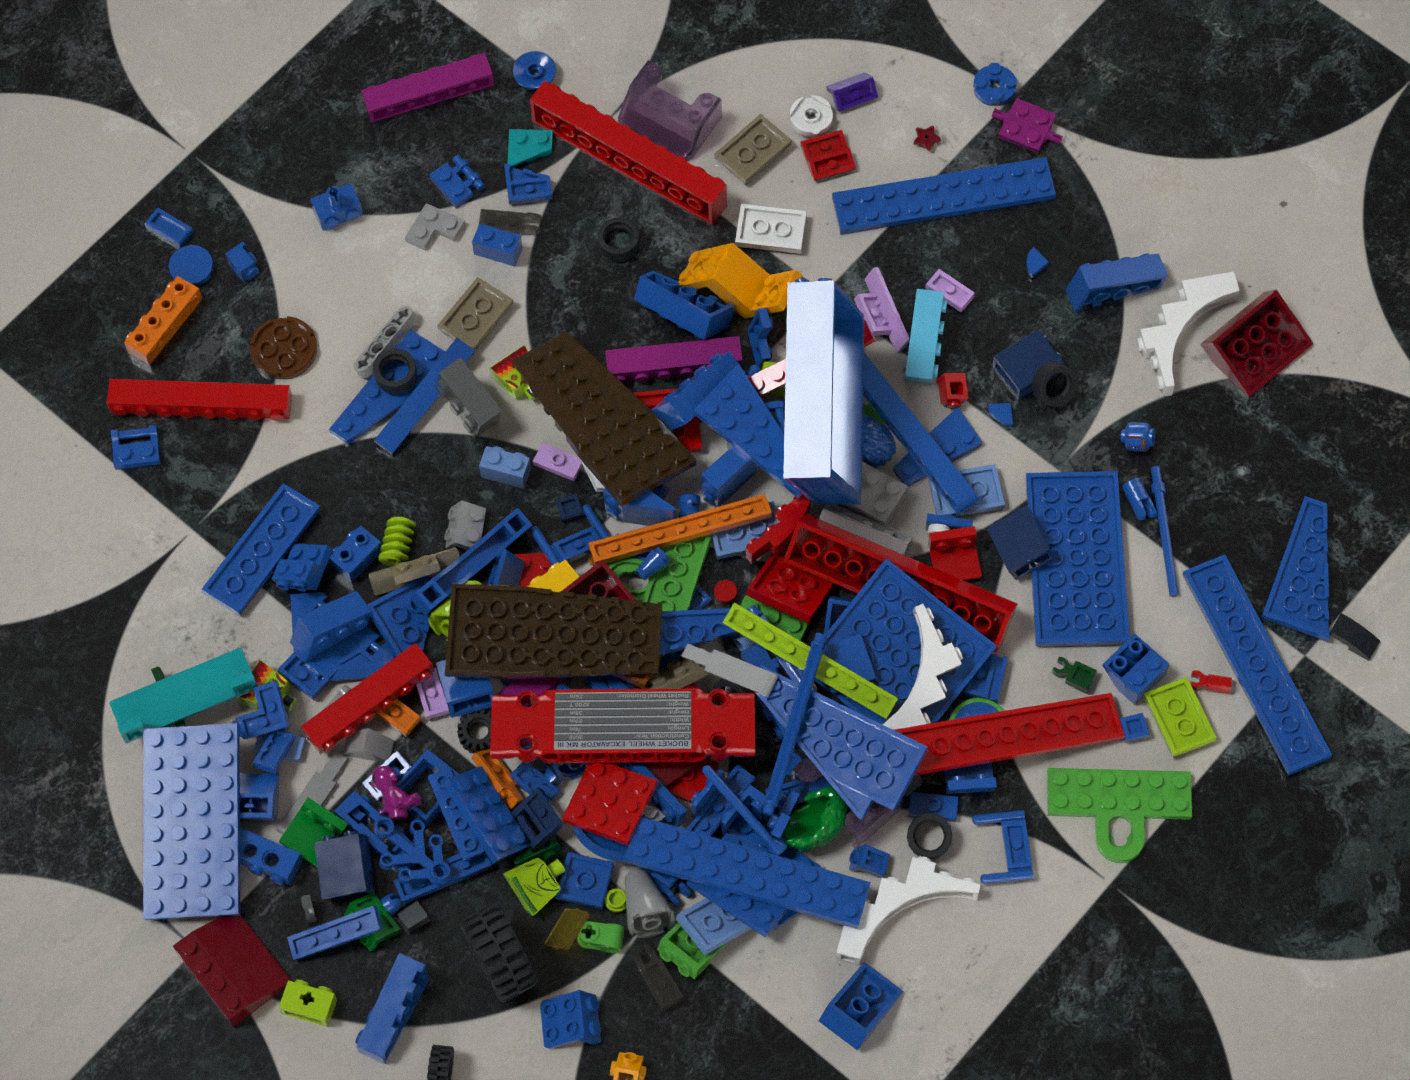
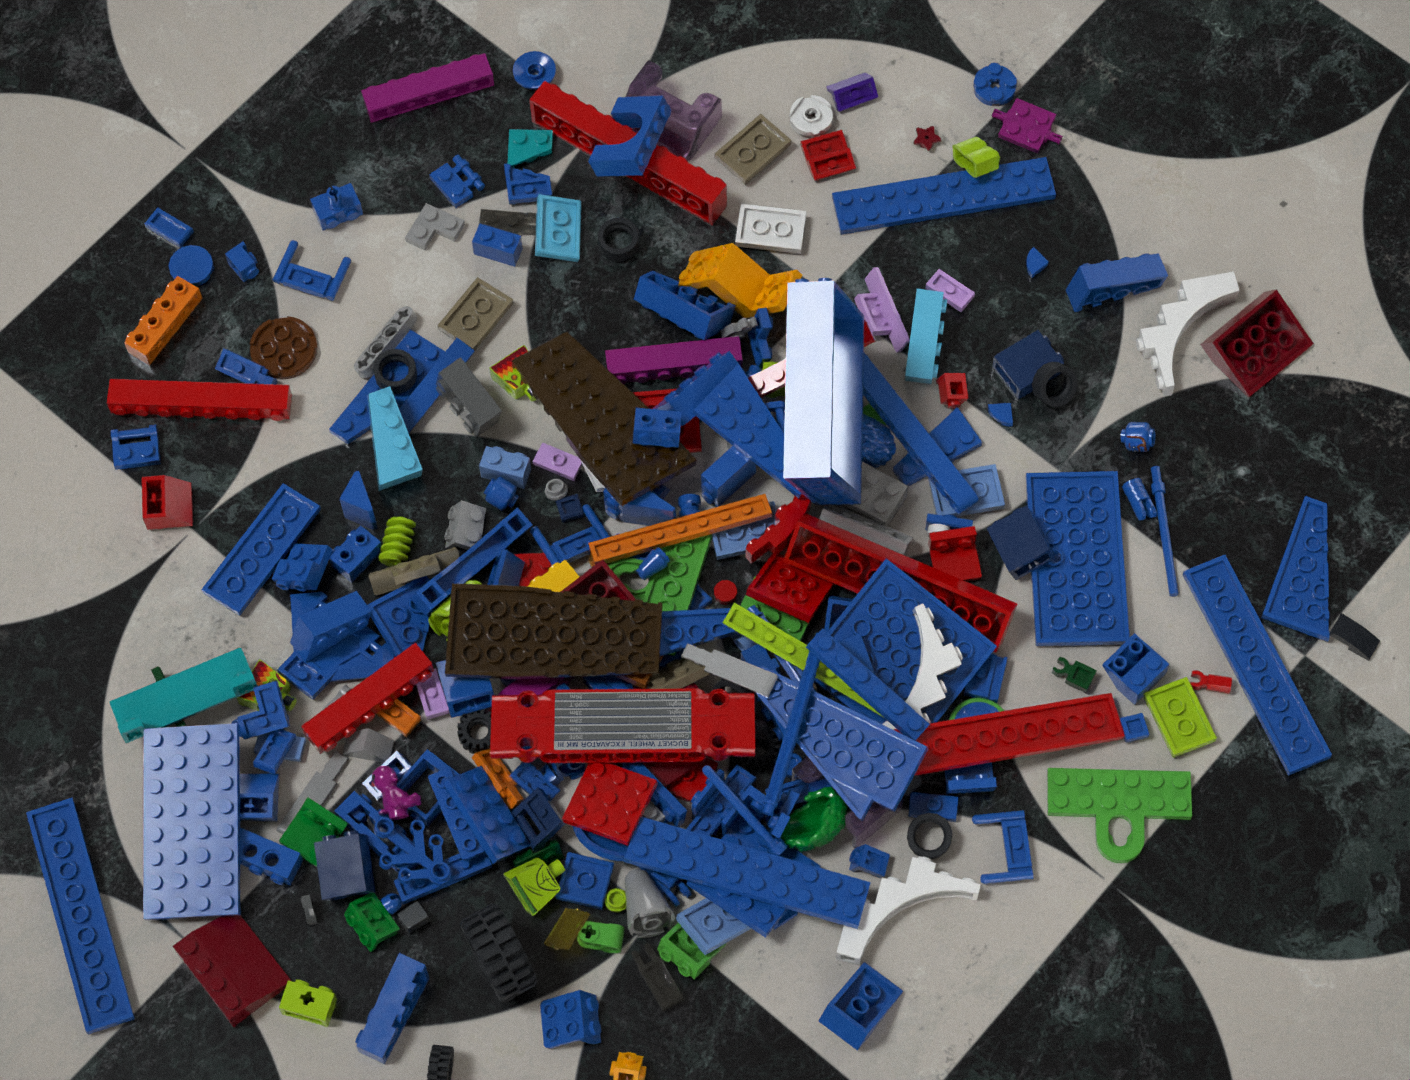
(80, 916): none -> blue plate
(166, 502): none -> red slope
(243, 369): none -> blue hinge
(308, 279): none -> blue plate
(335, 933): blue plate -> none
(356, 503): none -> blue slope
(392, 446): none -> medium azure wedge
(501, 493): none -> blue head
(556, 489): none -> light grey plate
(558, 228): none -> medium azure tile
(632, 156): none -> blue arch
(657, 427): none -> blue brick
(739, 328): none -> light grey plate
(867, 685): none -> blue plate
(976, 156): none -> lime brick

